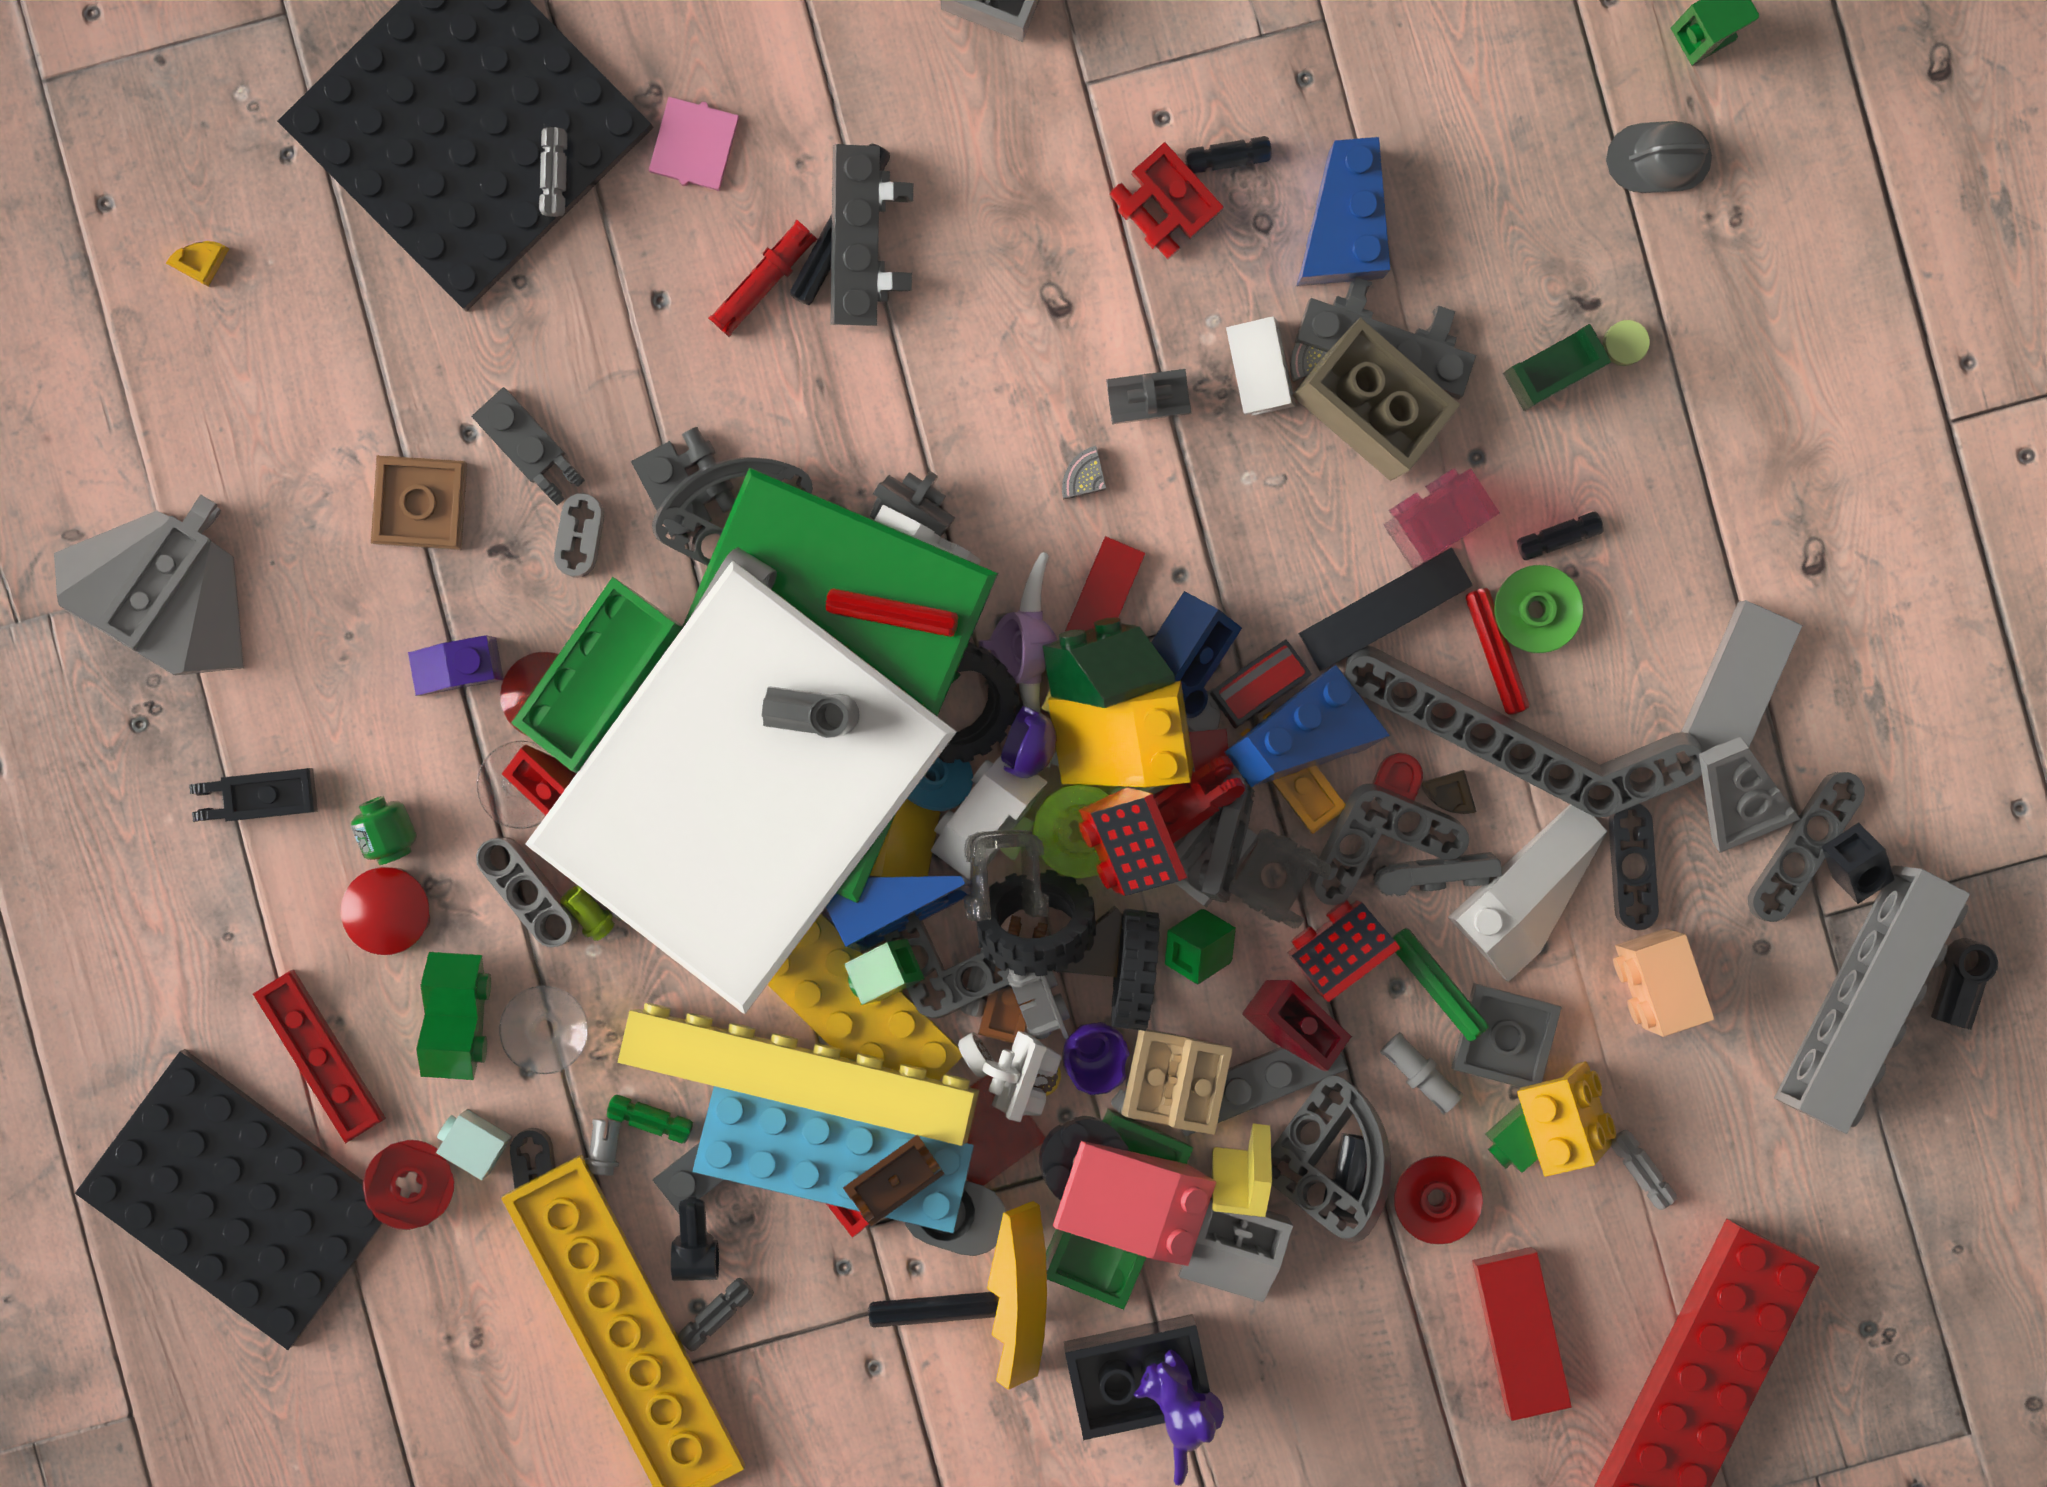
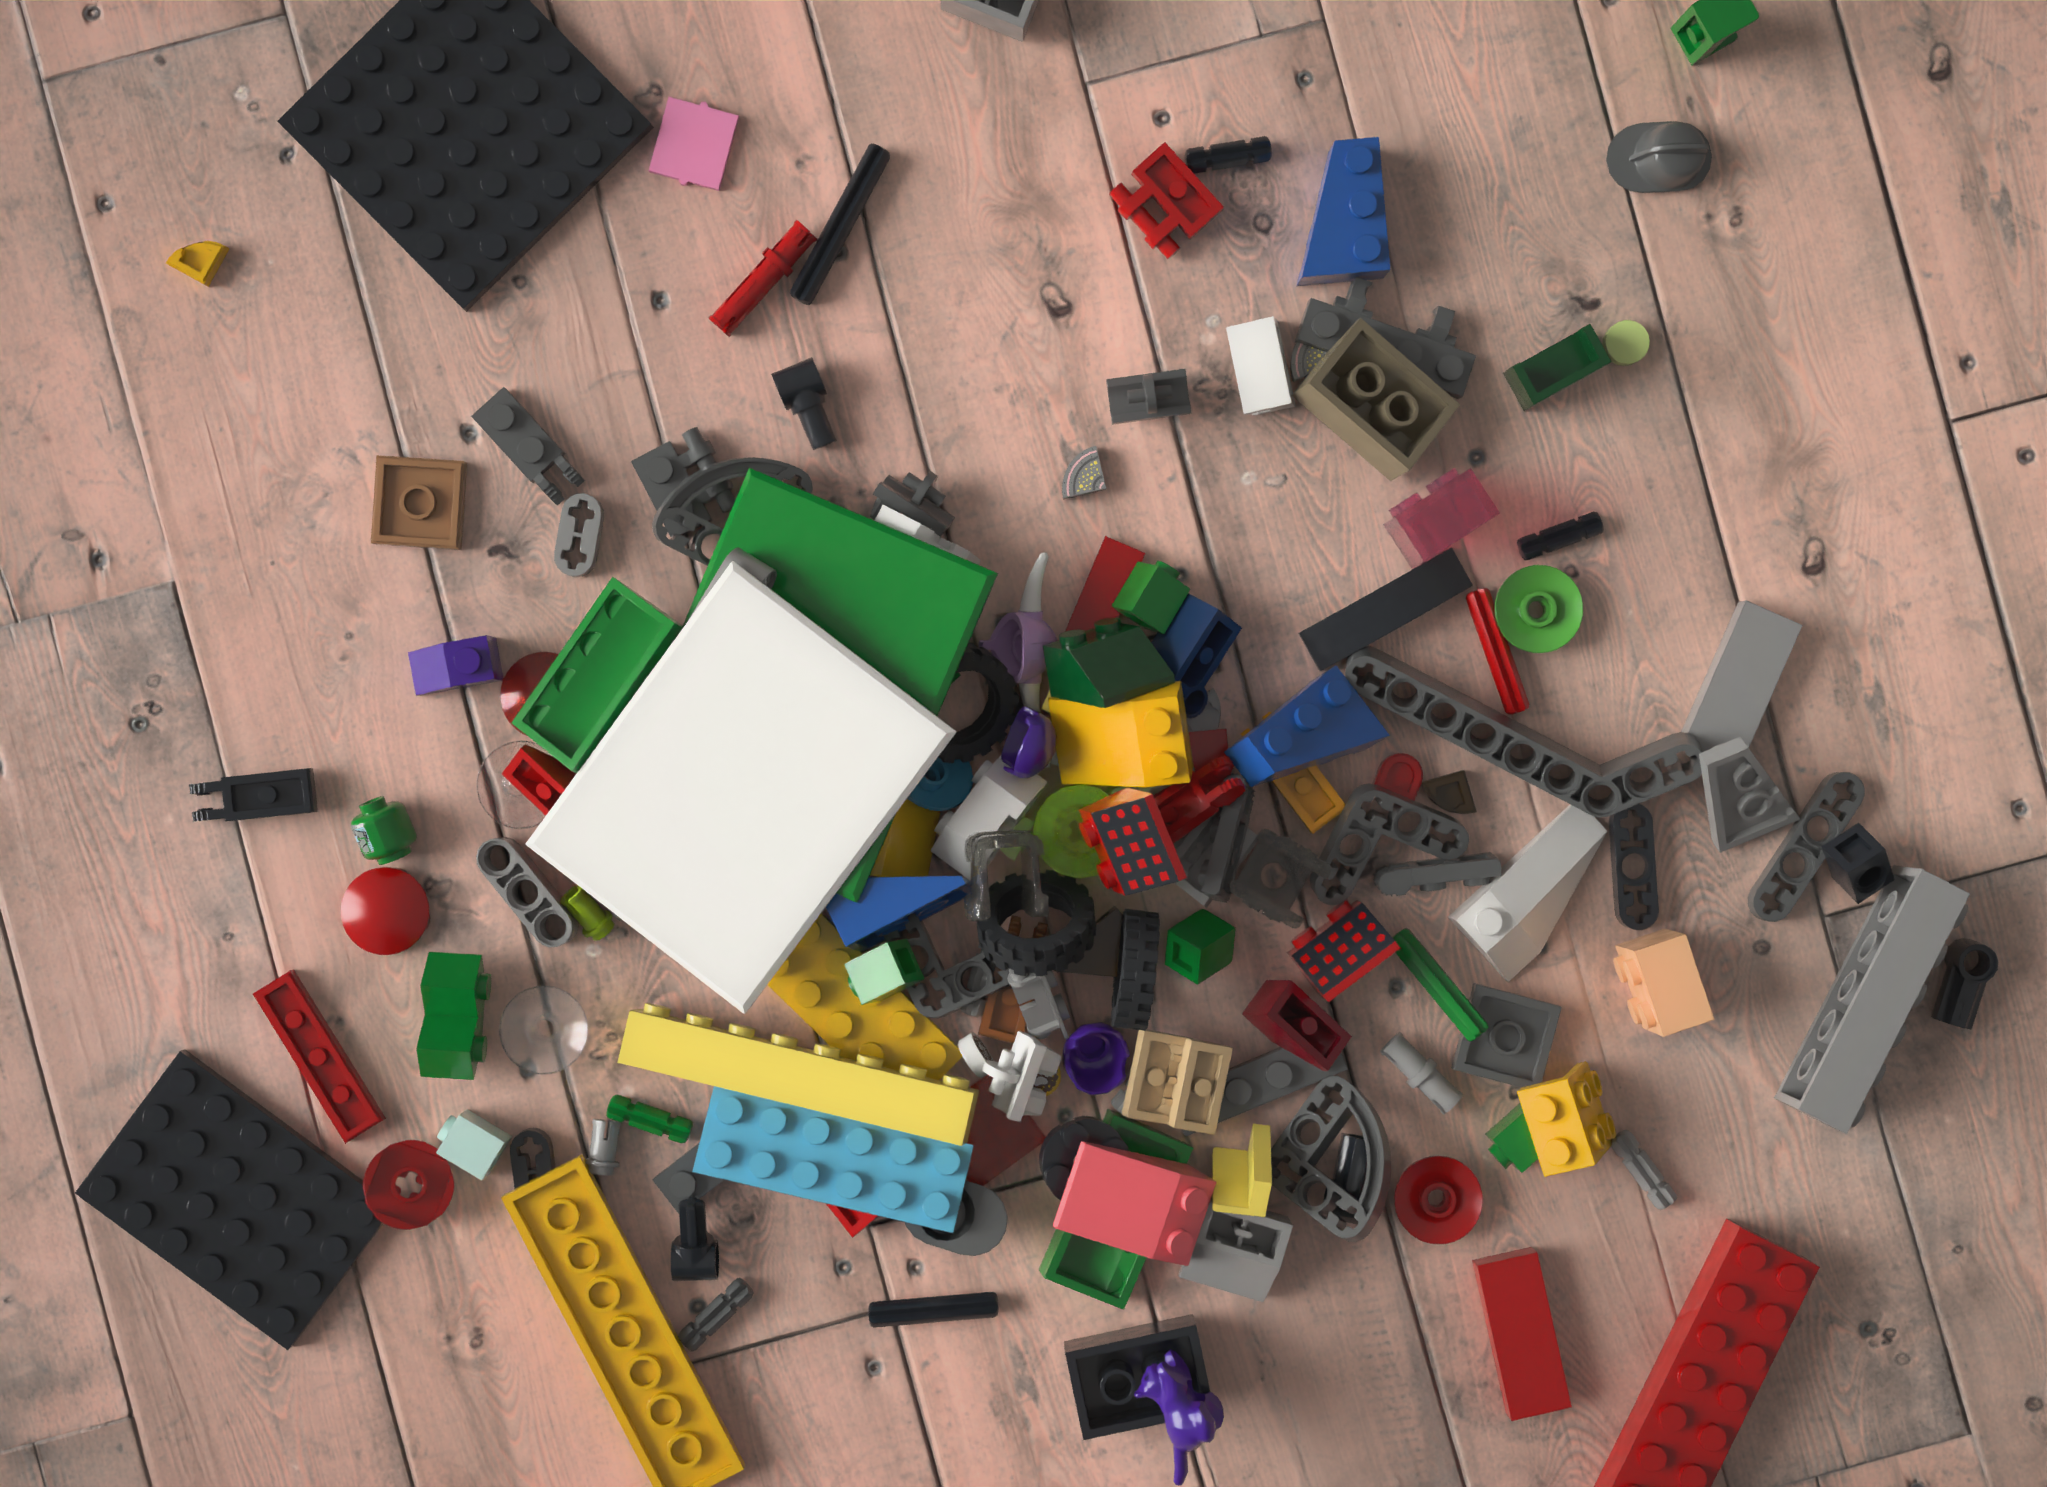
(158, 590): light grey panel -> none
(553, 172): light grey axle -> none
(803, 394): none -> black pin
(806, 711): dark grey piece -> none
(857, 199): dark grey hinge -> none
(891, 612): red axle -> none
(894, 1180): reddish brown hinge -> none
(1021, 1283): yellow slope -> none
(1151, 596): none -> green brick
(1260, 683): slope -> none

